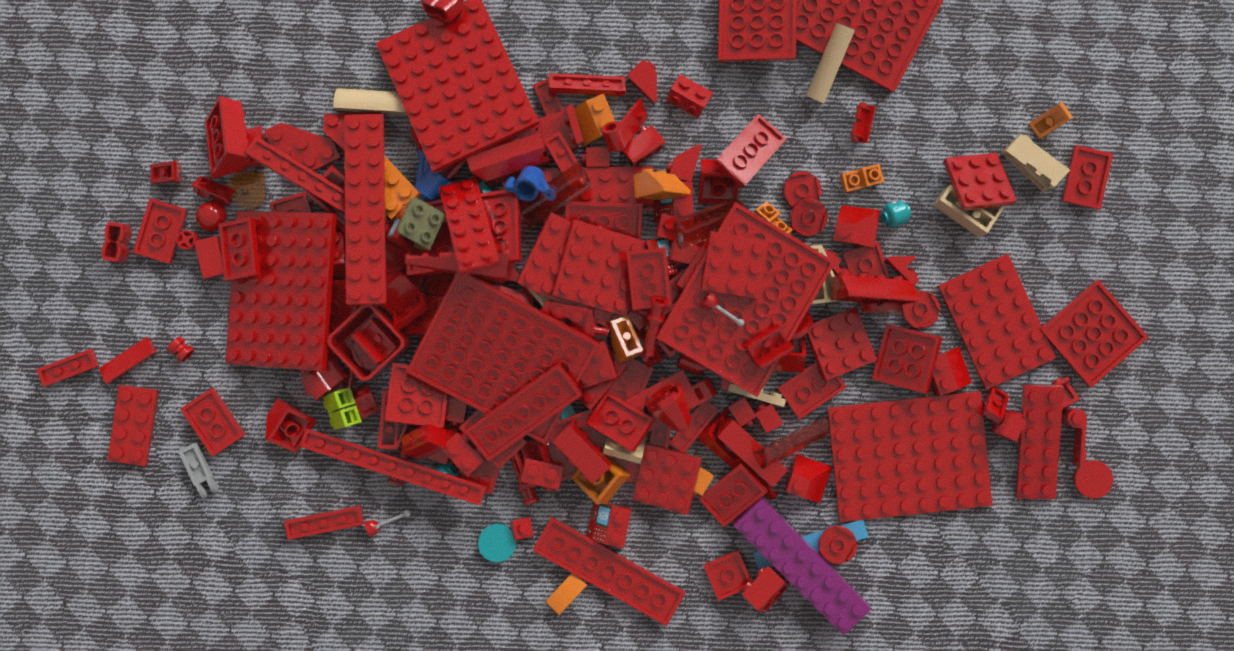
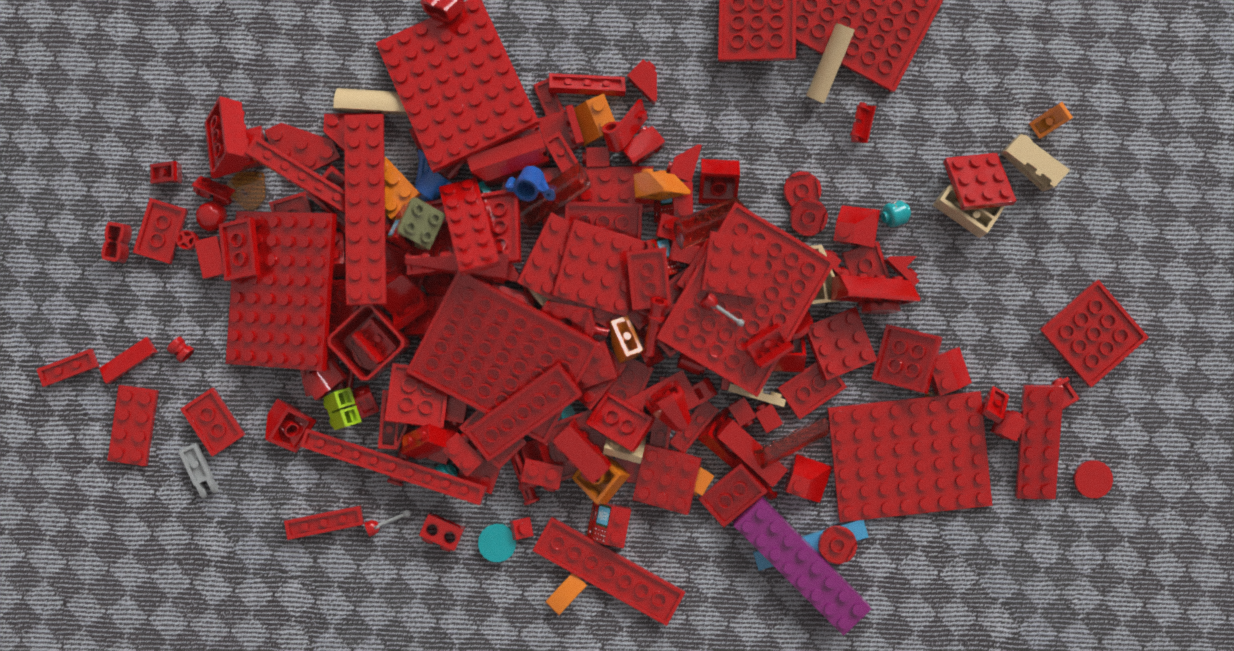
(443, 526): none -> red brick
(689, 96): red bracket -> none
(727, 574): red plate -> none
(750, 150): tile -> none
(765, 589): red slope -> none
(772, 215): orange slope -> none
(861, 178): orange slope -> none
(921, 313): red tile -> none
(996, 321): red plate -> none
(1077, 419): red door -> none
(1087, 177): red plate -> none

